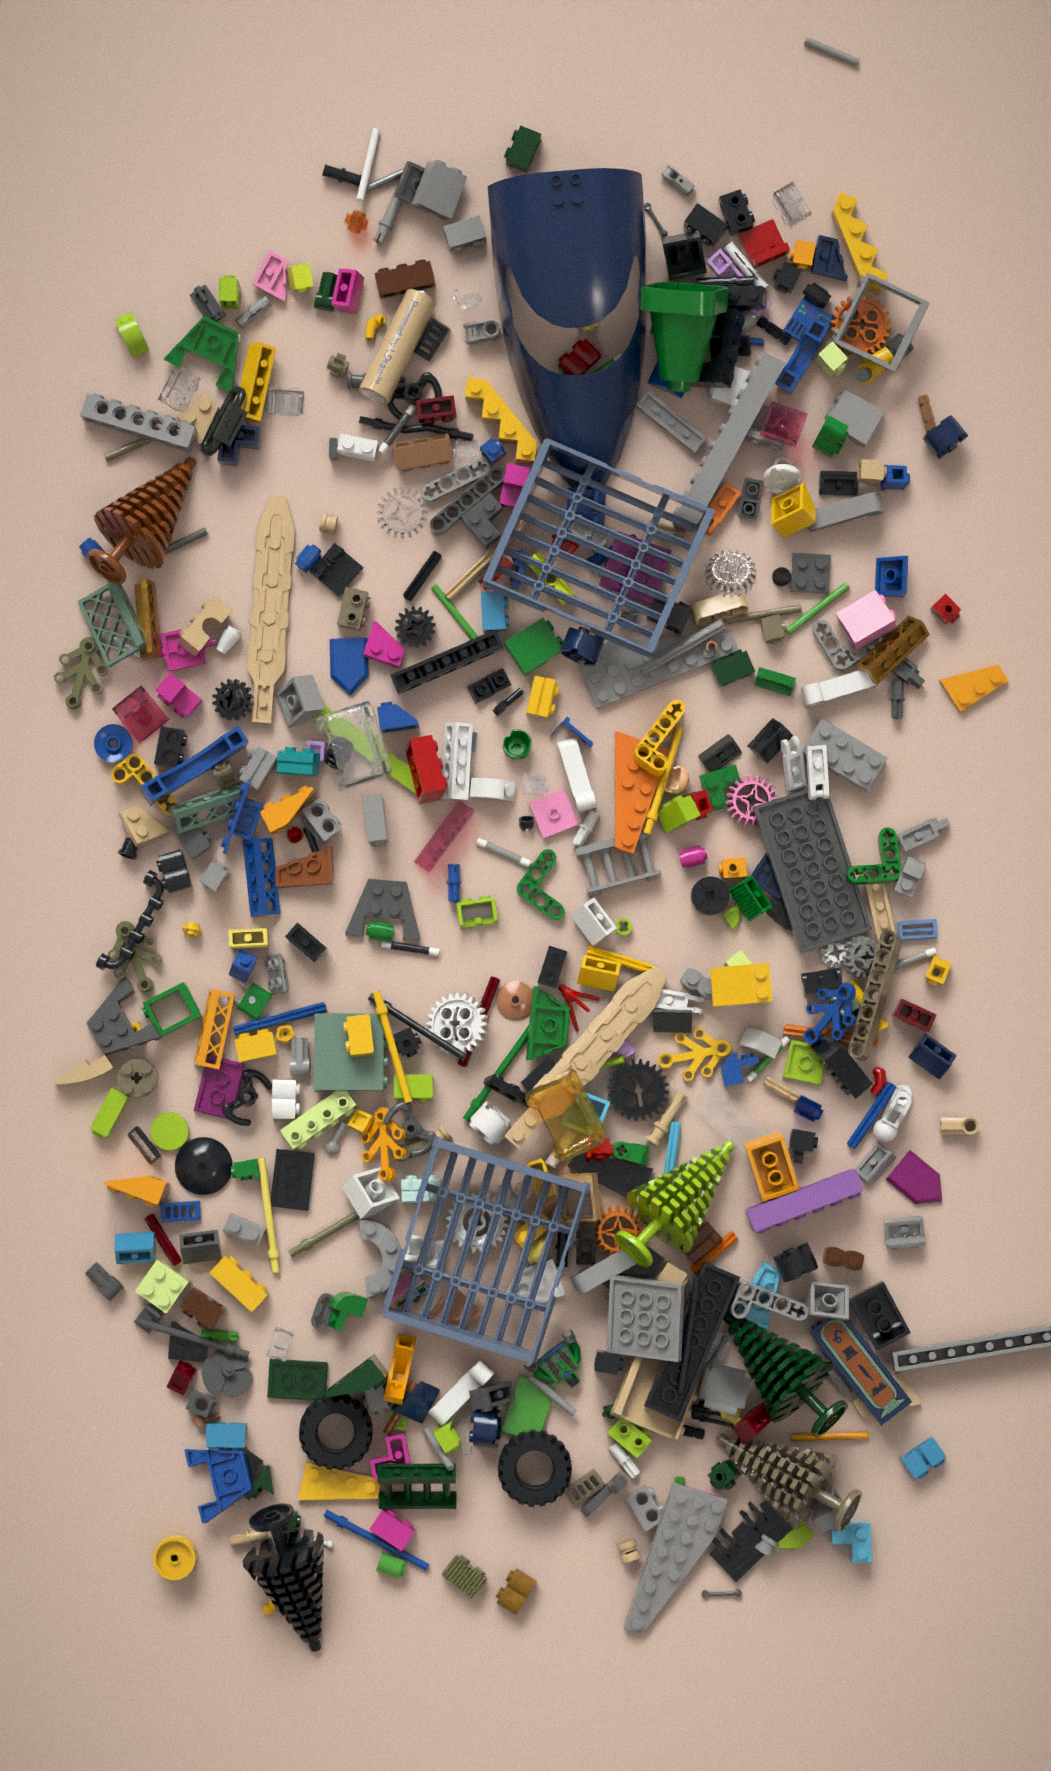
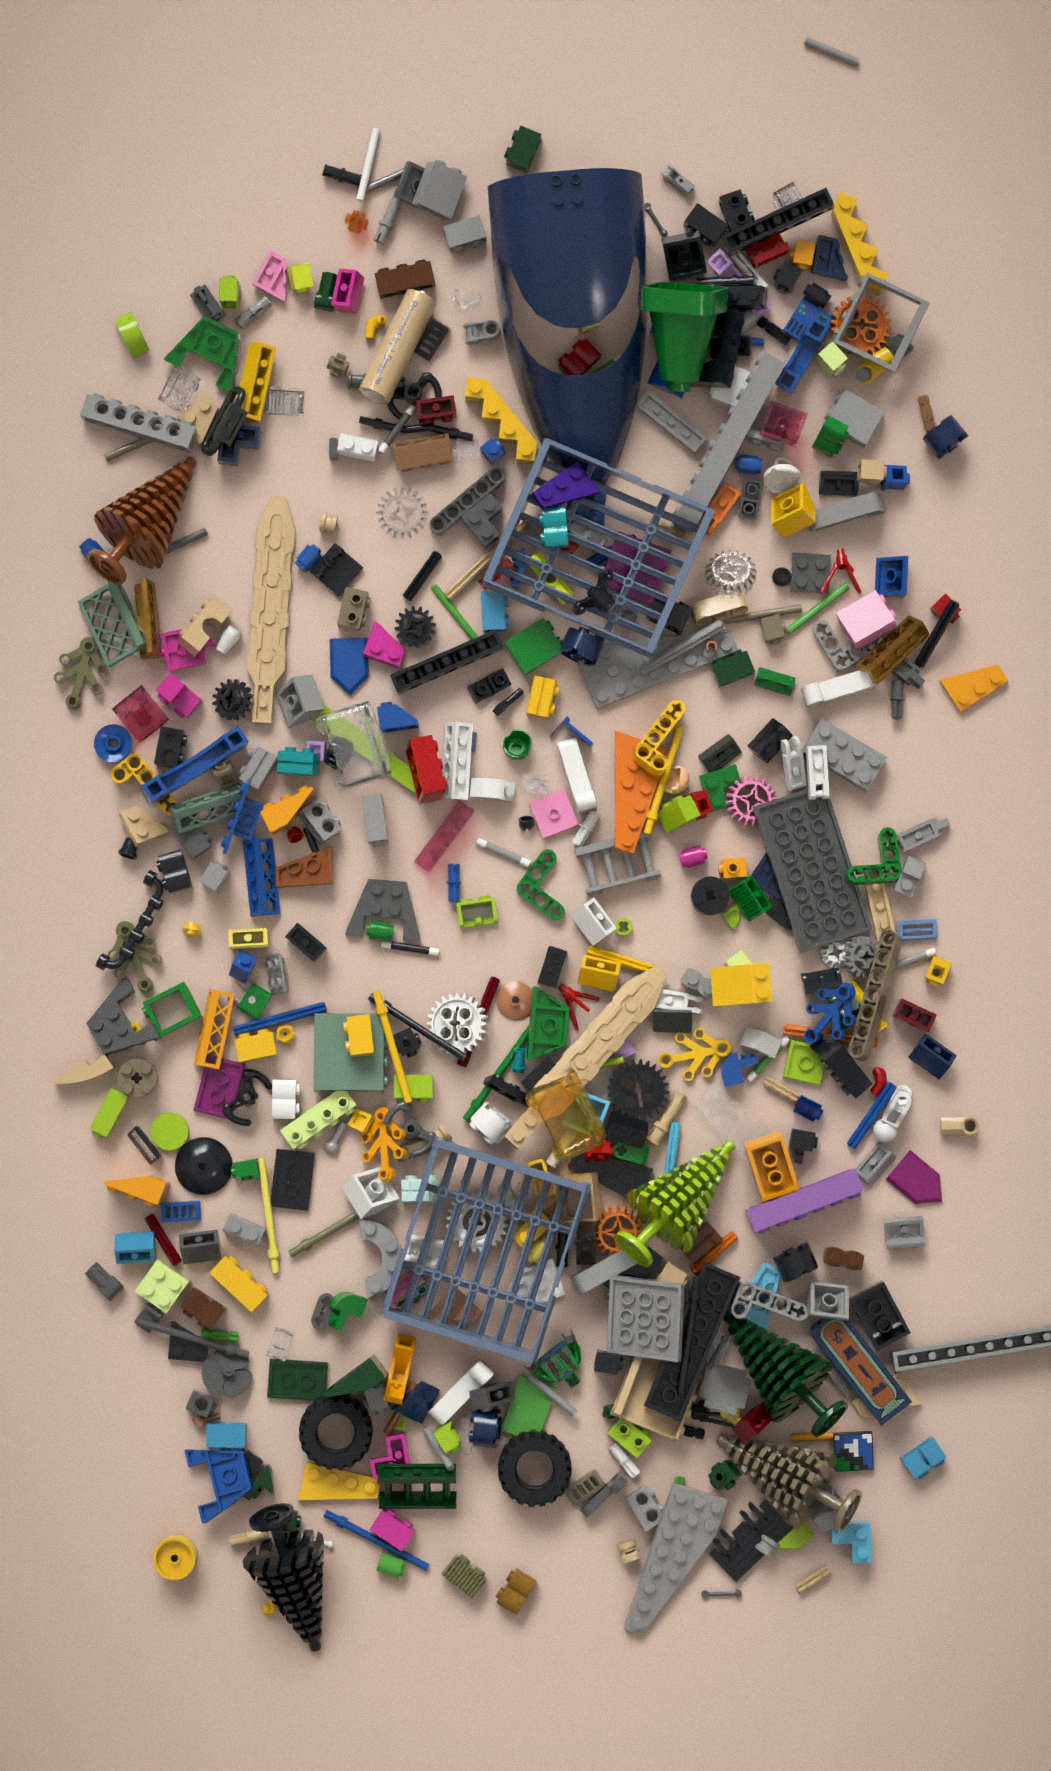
(181, 1377): dark red bracket -> none
(299, 1062): light grey piece -> none
(456, 482): light grey beam -> none
(513, 484): dark pink brick -> none
(519, 1060): none -> teal pin
(555, 528): none -> teal brick
(565, 487): none -> dark purple wing
(597, 595): none -> black piece
(626, 1130): none -> black brick
(748, 464): none -> blue brick
(778, 222): none -> black brick
(812, 1579): none -> tan axle
(841, 564): none -> red plant
(853, 1451): none -> tile
(937, 633): none -> black axle

